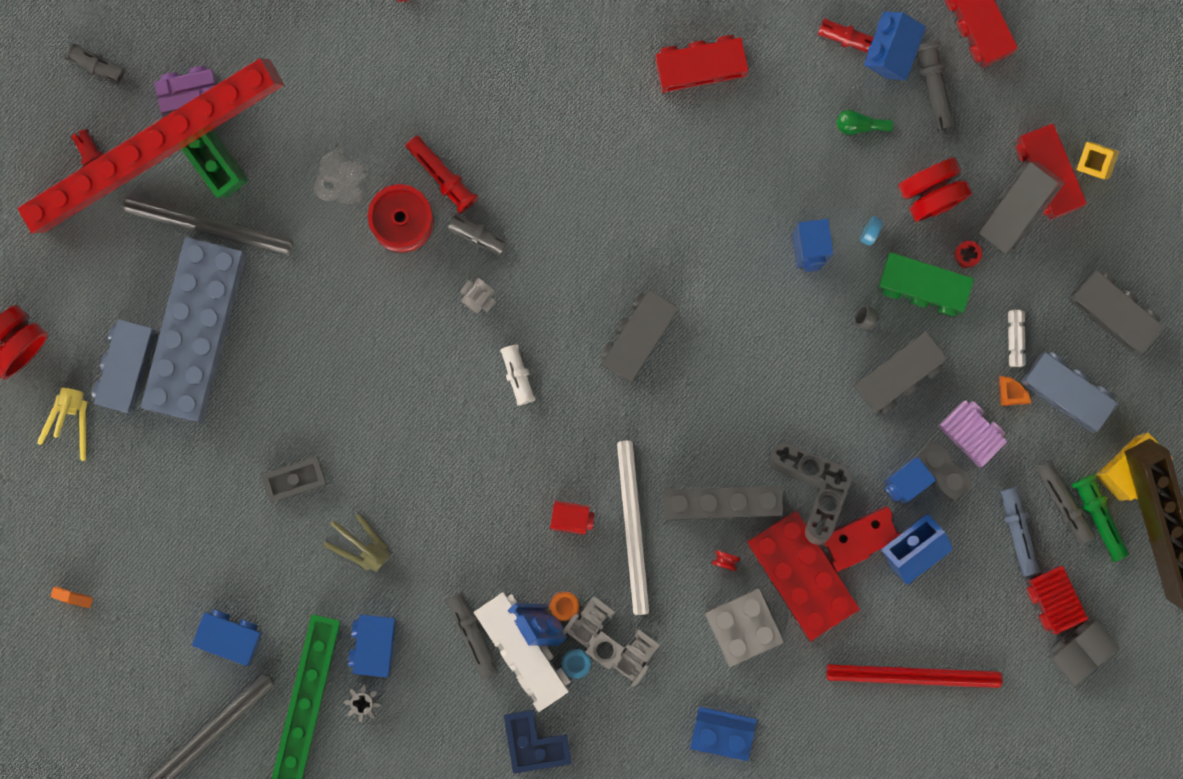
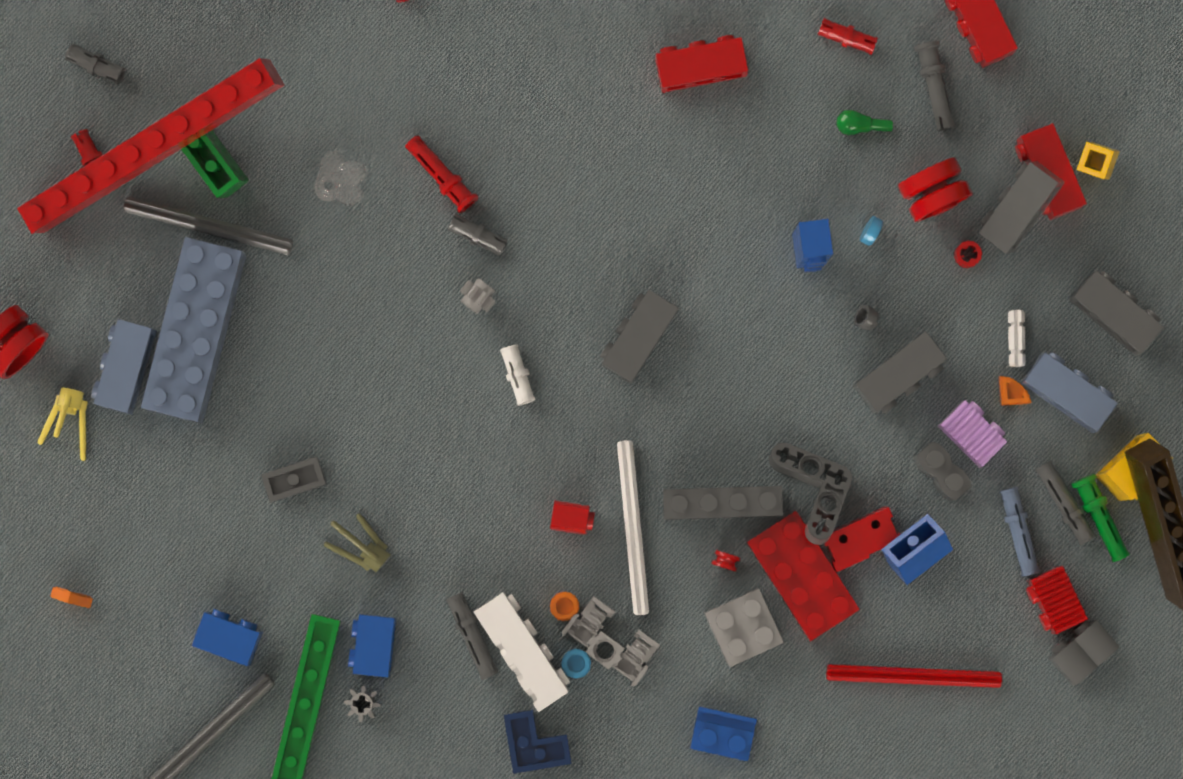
(177, 90): medium lavender brick -> none
(404, 235): red wheel -> none
(536, 625): blue plate -> none
(894, 45): blue brick -> none
(908, 481): blue brick -> none
(925, 285): green brick -> none

